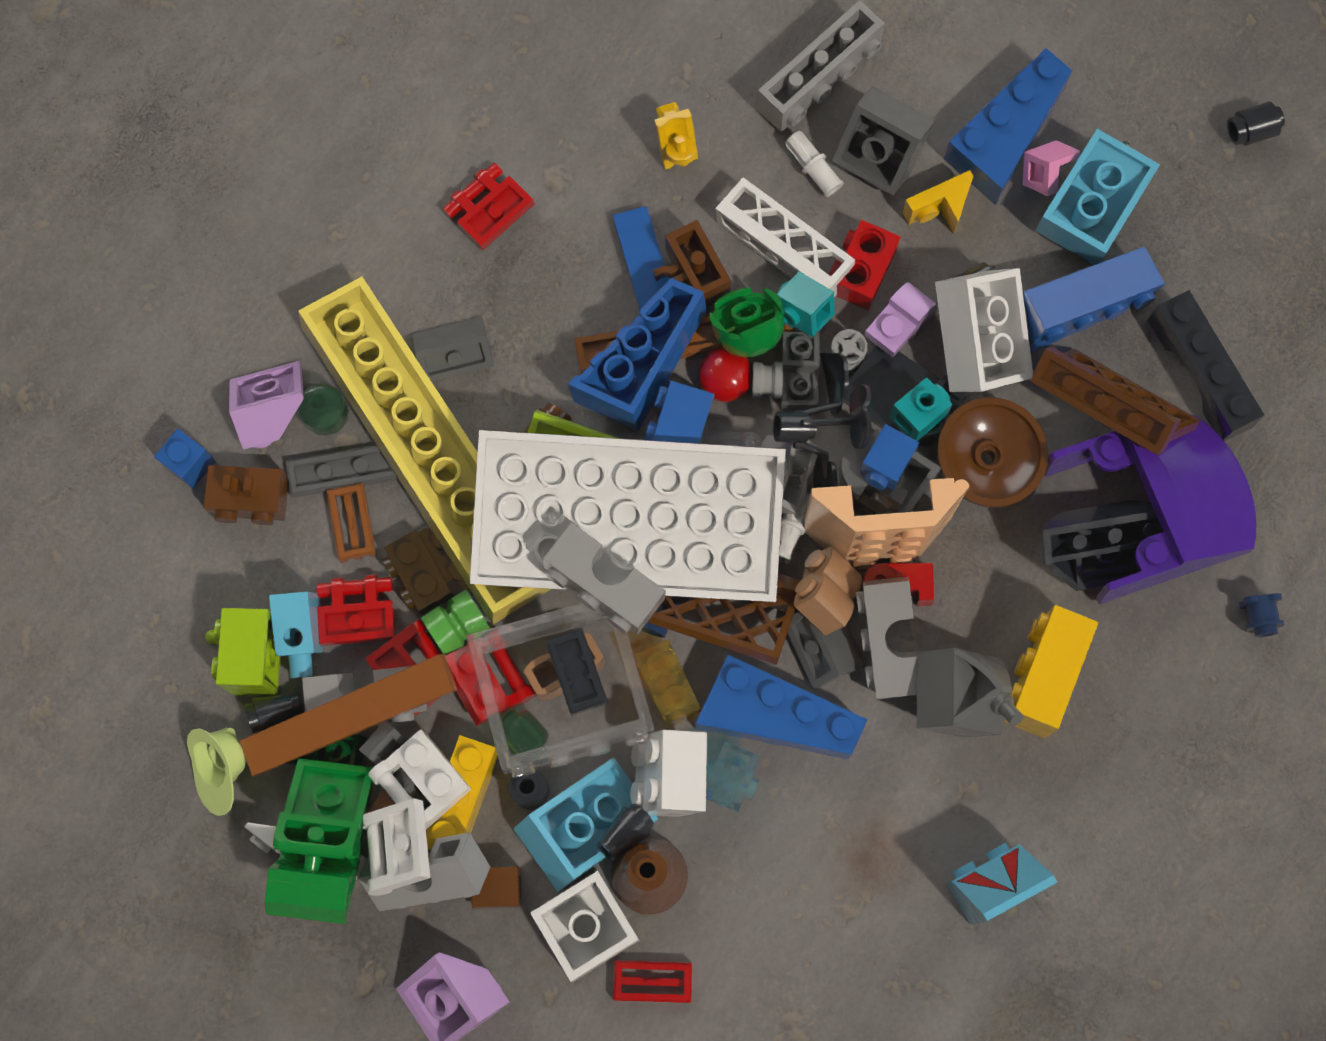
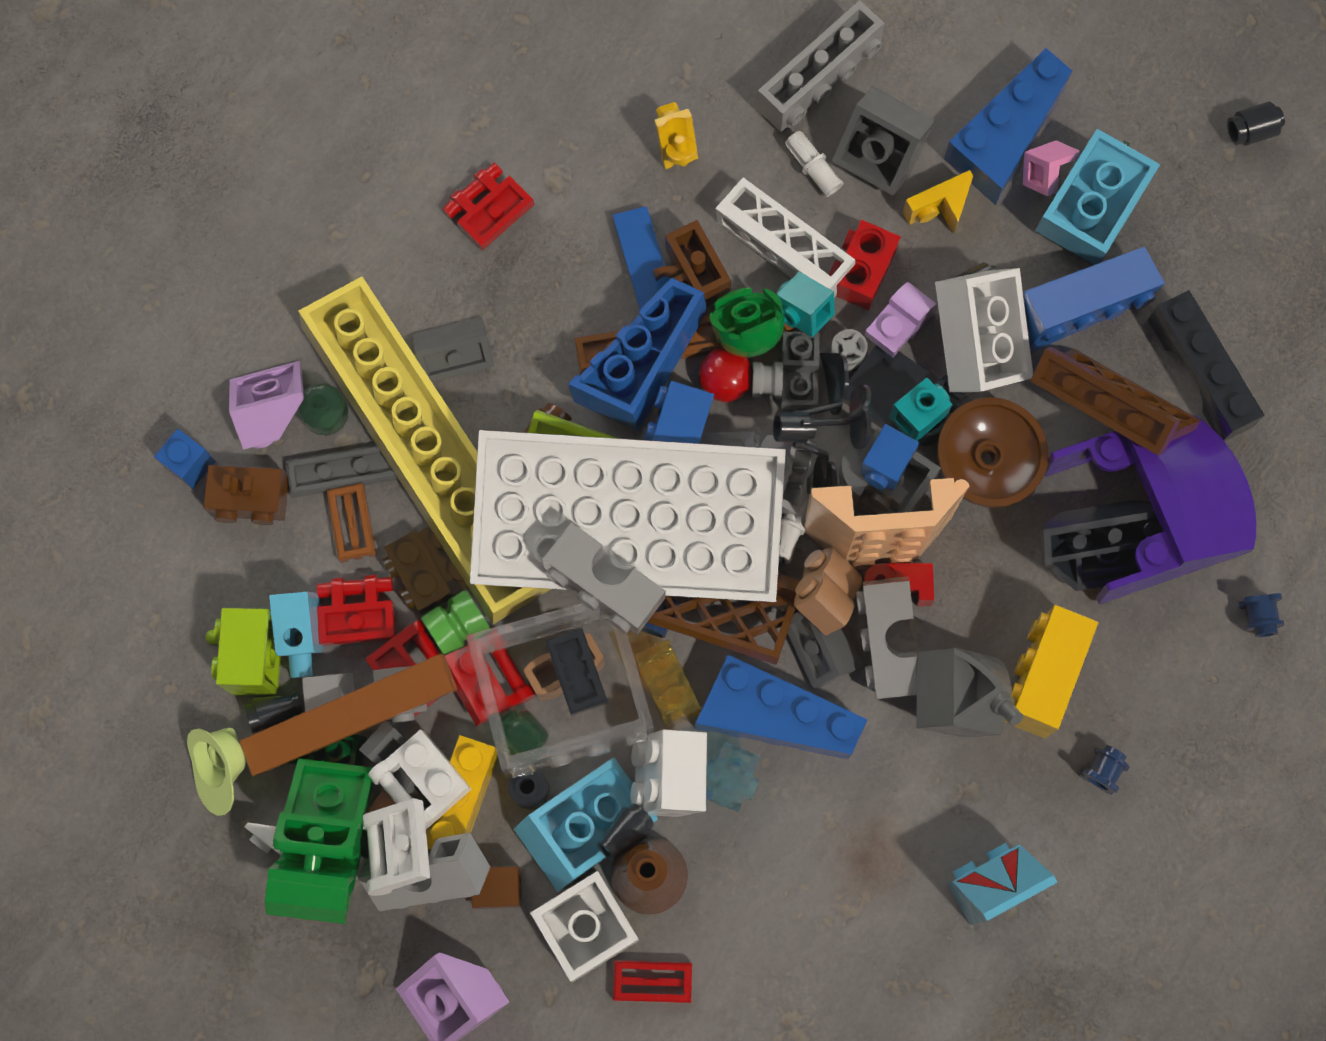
(1106, 769): none -> dark blue brick

